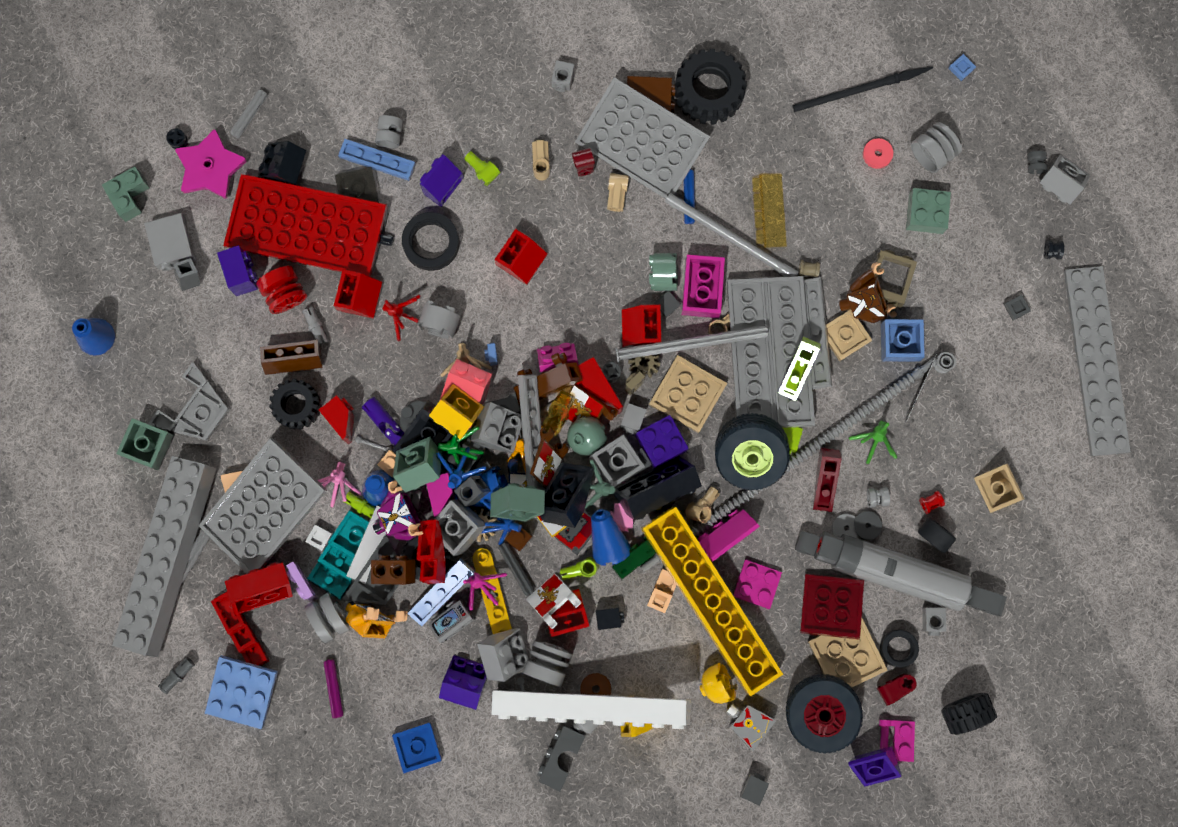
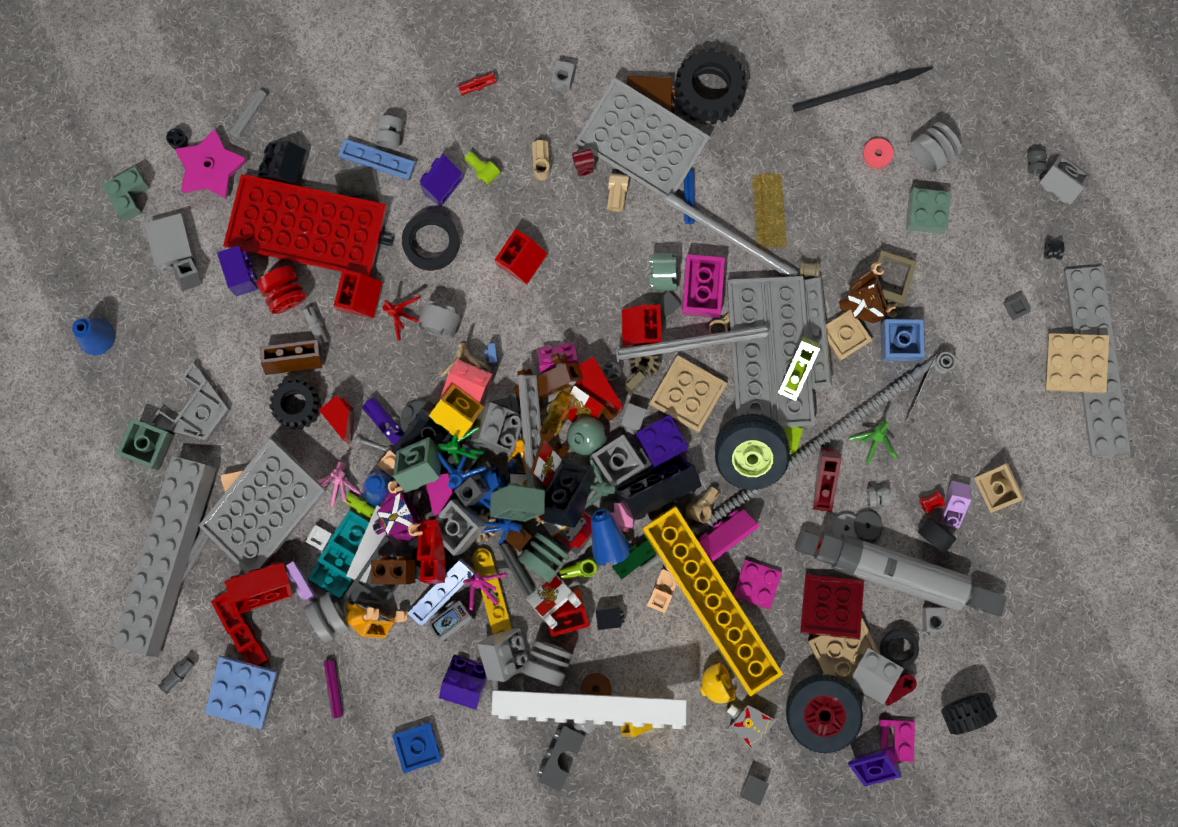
(477, 84): none -> red pin
(543, 557): none -> sand green wheel
(876, 676): none -> light grey slope
(956, 504): none -> lavender slope
(962, 67): medium blue plate -> none
(1077, 363): none -> tan plate

